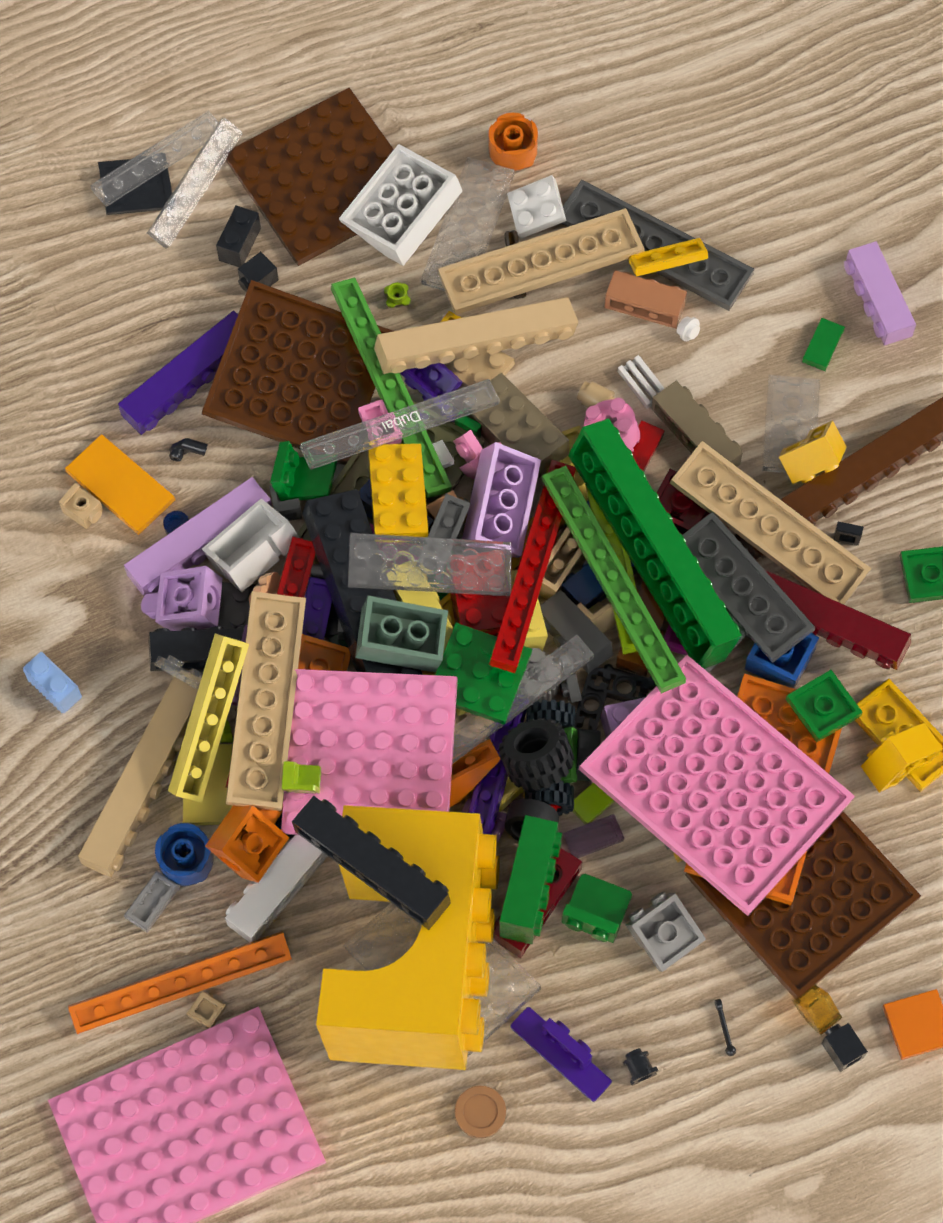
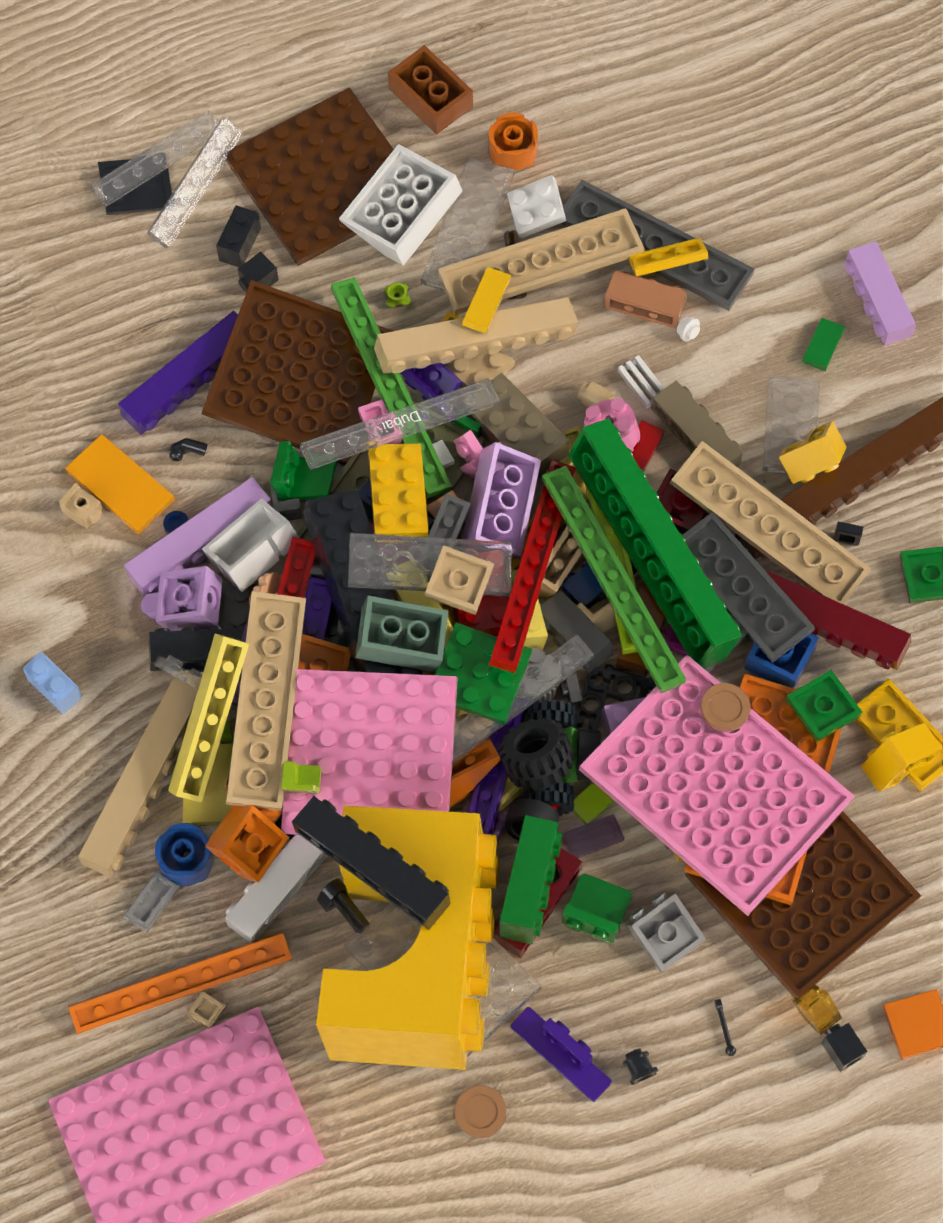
(335, 895): none -> black piece
(430, 89): none -> dark orange brick
(459, 580): none -> tan plate
(486, 300): none -> yellow tile
(725, 707): none -> medium nougat piece

